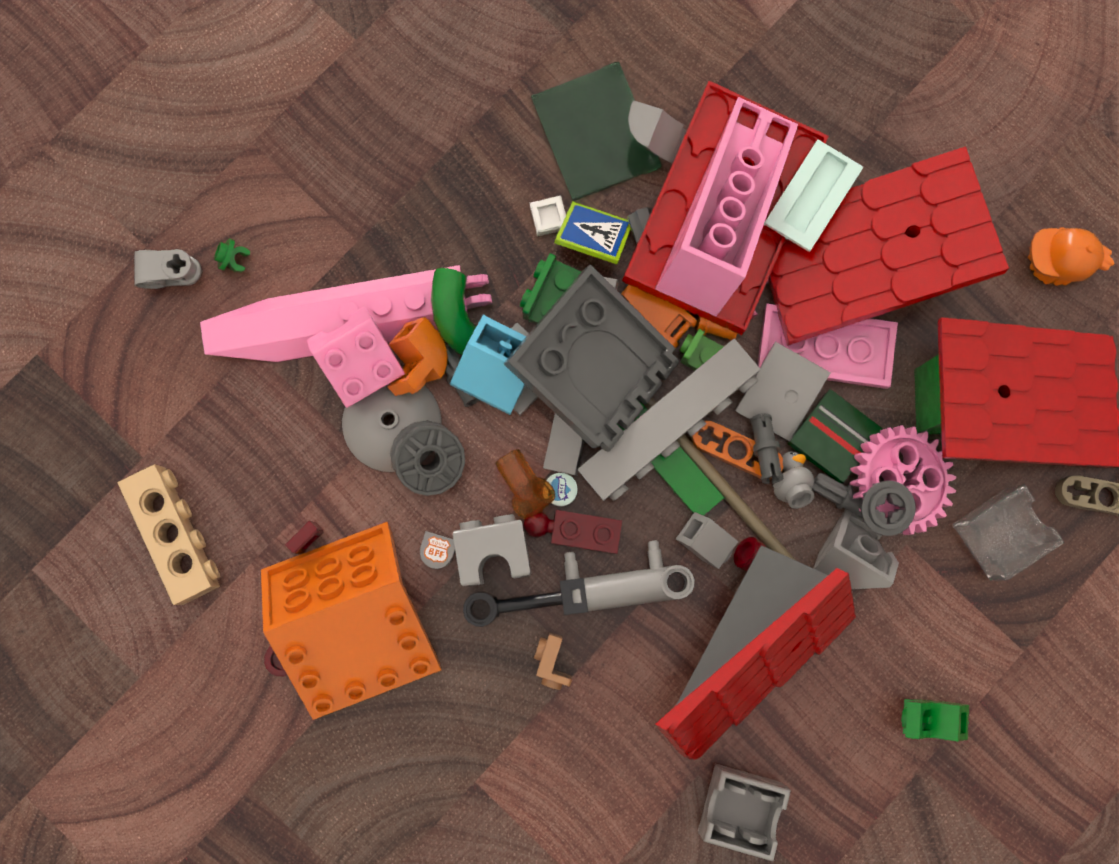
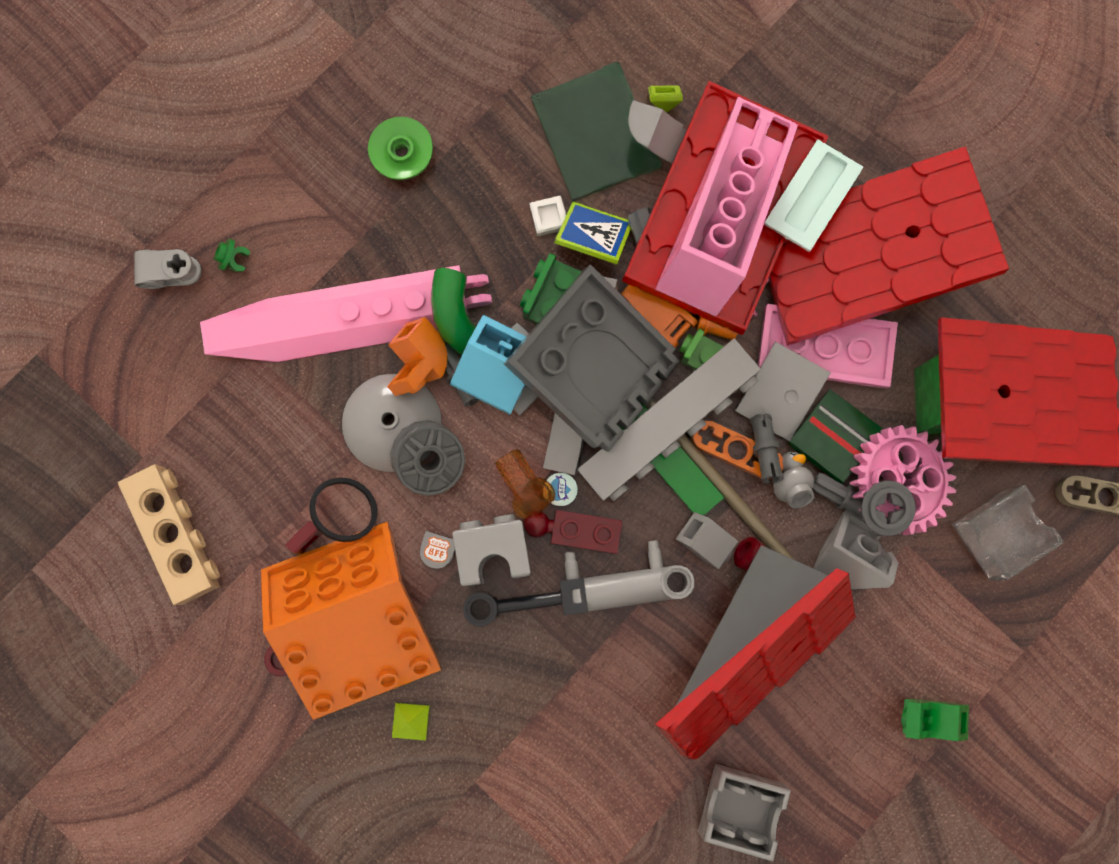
(341, 538): none -> black piece
(355, 358): bright pink piece -> none
(398, 134): none -> bright green dish
(410, 721): none -> lime slope
(547, 654): medium nougat bracket -> none
(665, 96): none -> lime slope
(1067, 255): orange hair -> none

